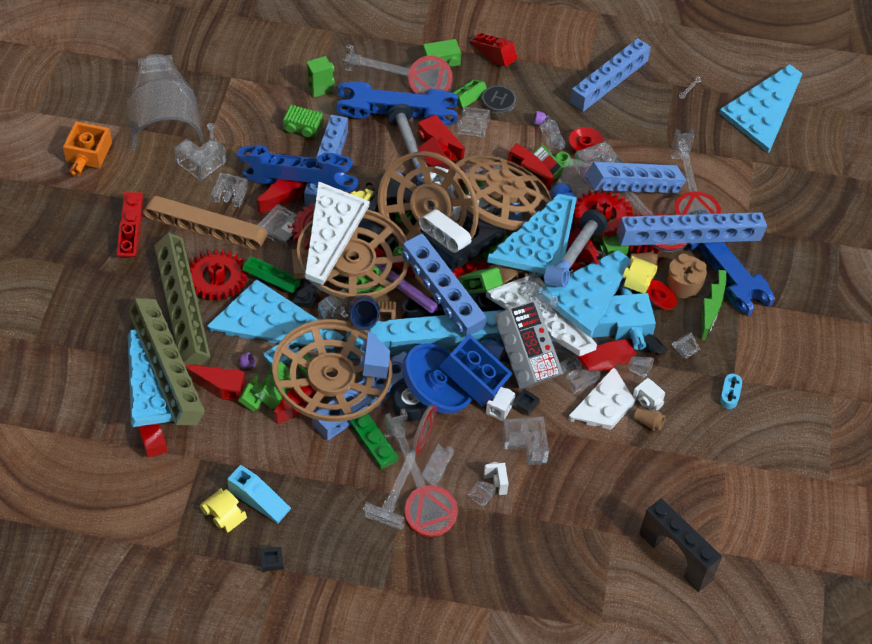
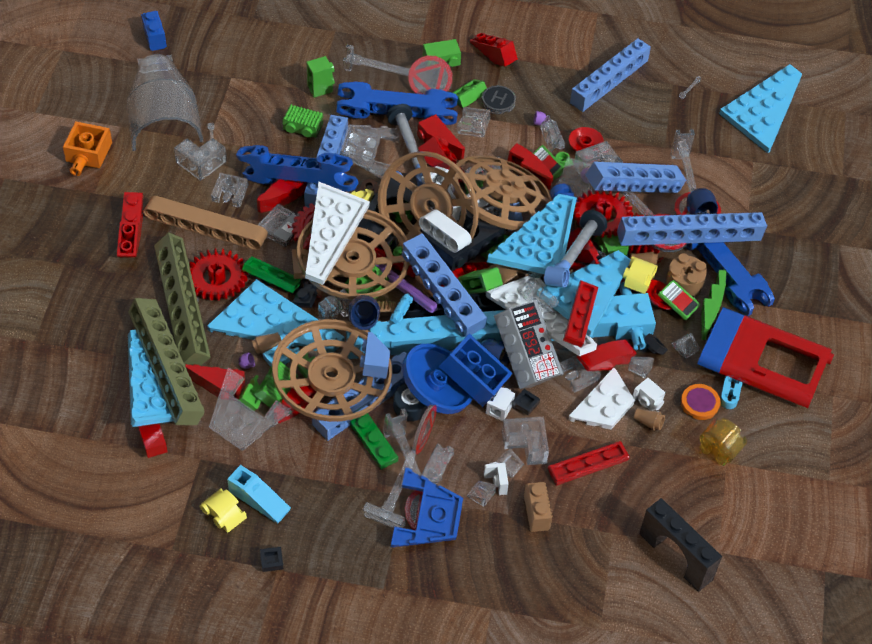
(153, 30): none -> blue brick
(238, 421): none -> clear wing
(266, 342): none -> medium nougat cone
(362, 144): none -> clear wing
(401, 308): none -> medium azure axle
(437, 514): none -> blue wing
(512, 462): none -> clear slope
(538, 506): none -> medium nougat brick
(580, 314): none -> red tile
(588, 463): none -> red tile
(679, 299): none -> slope
(700, 201): none -> dark blue helmet
(700, 401): none -> tile
(722, 440): none -> clear yellow brick
(738, 345): none -> red piece

